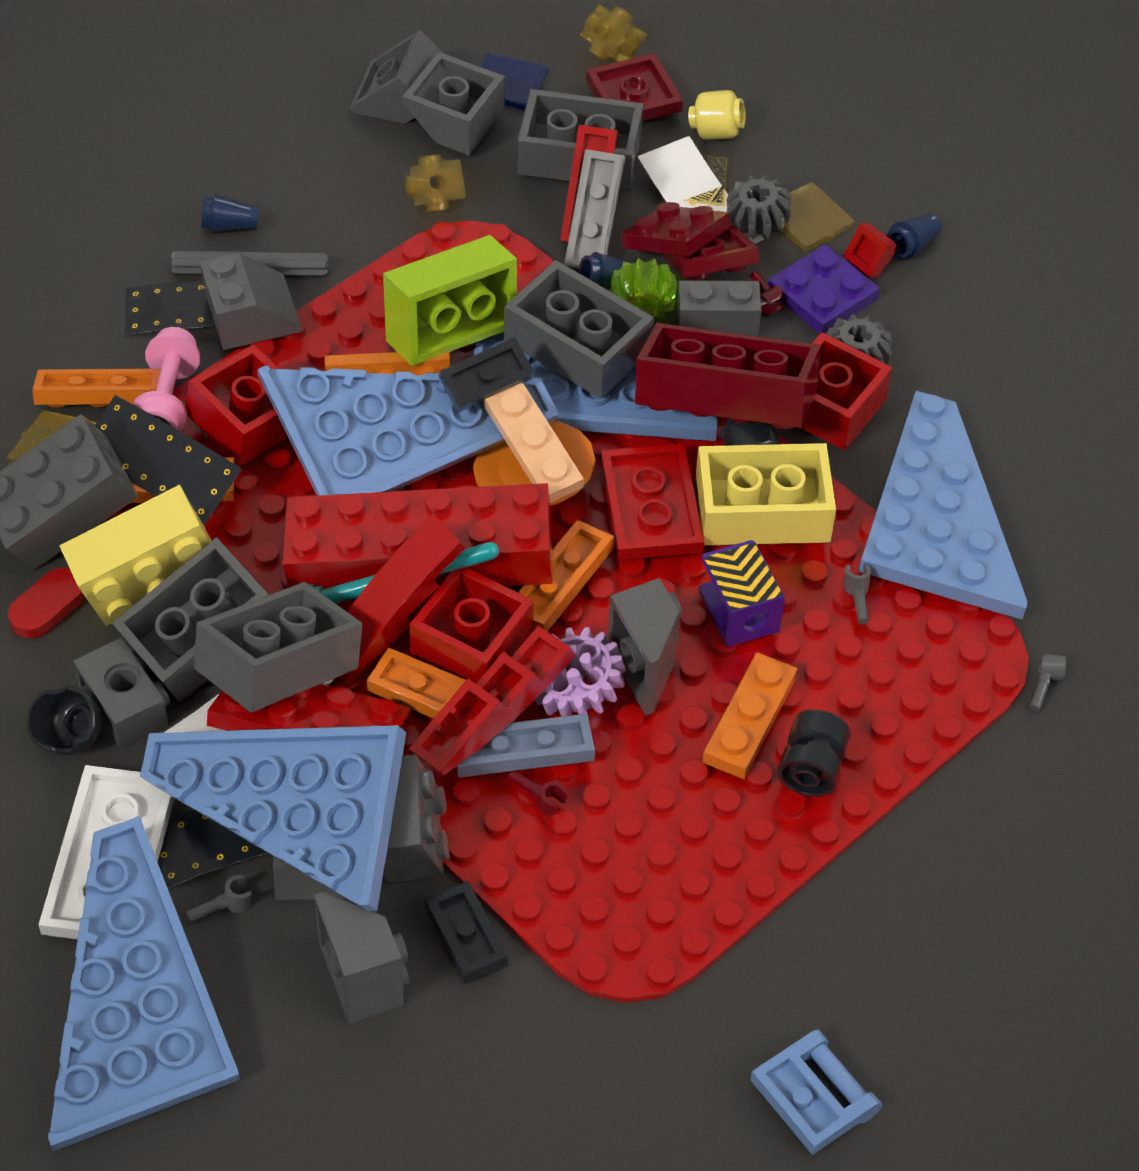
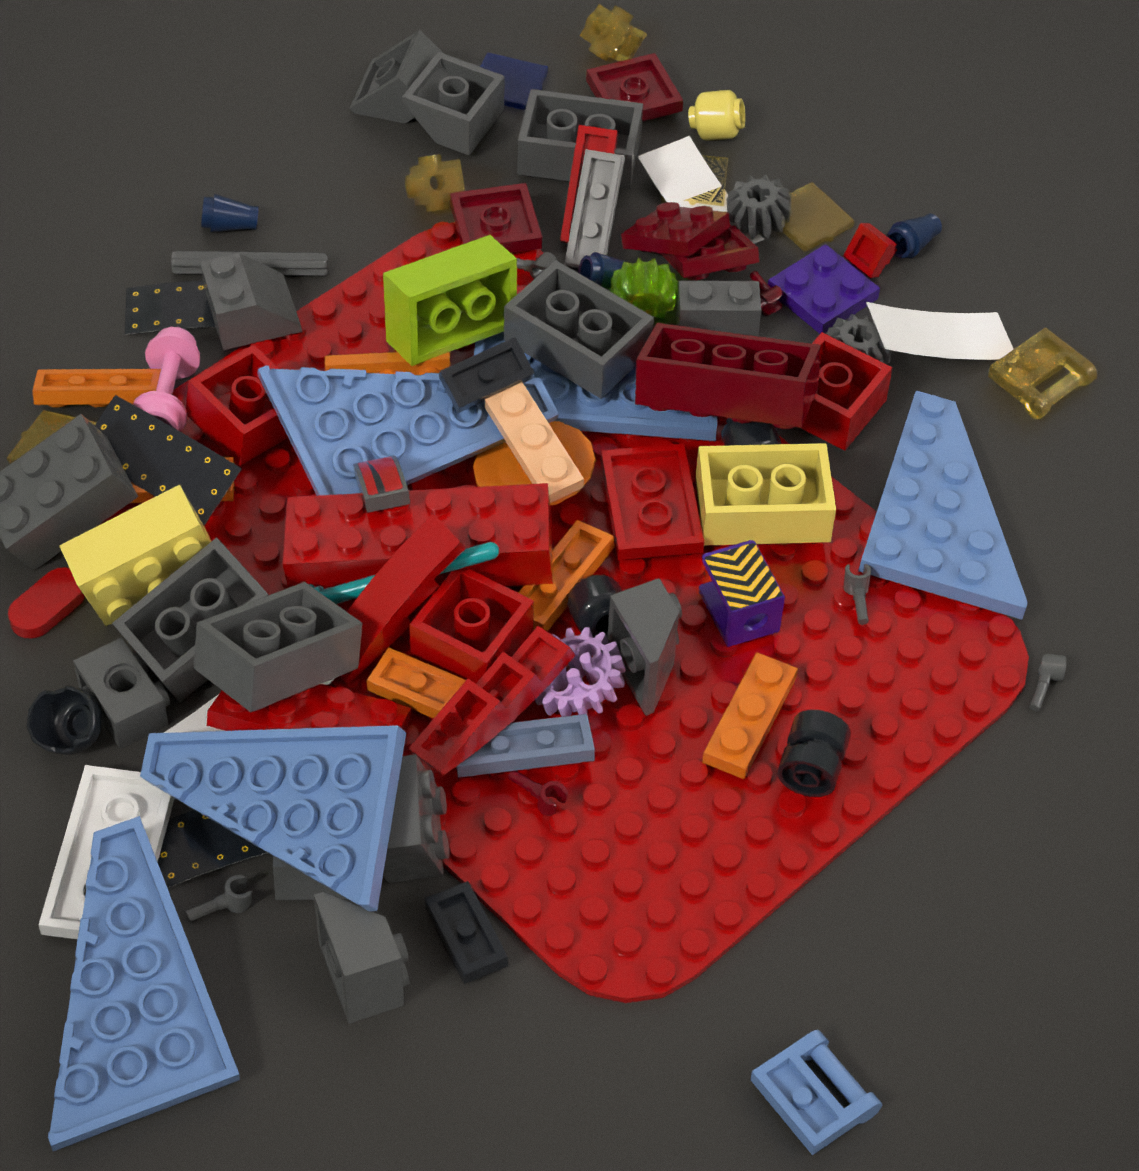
(381, 483): none -> slope
(498, 212): none -> dark red plate
(538, 266): none -> dark grey hand
(591, 602): none -> black head
(941, 334): none -> white sticker
(1034, 363): none -> clear yellow plate

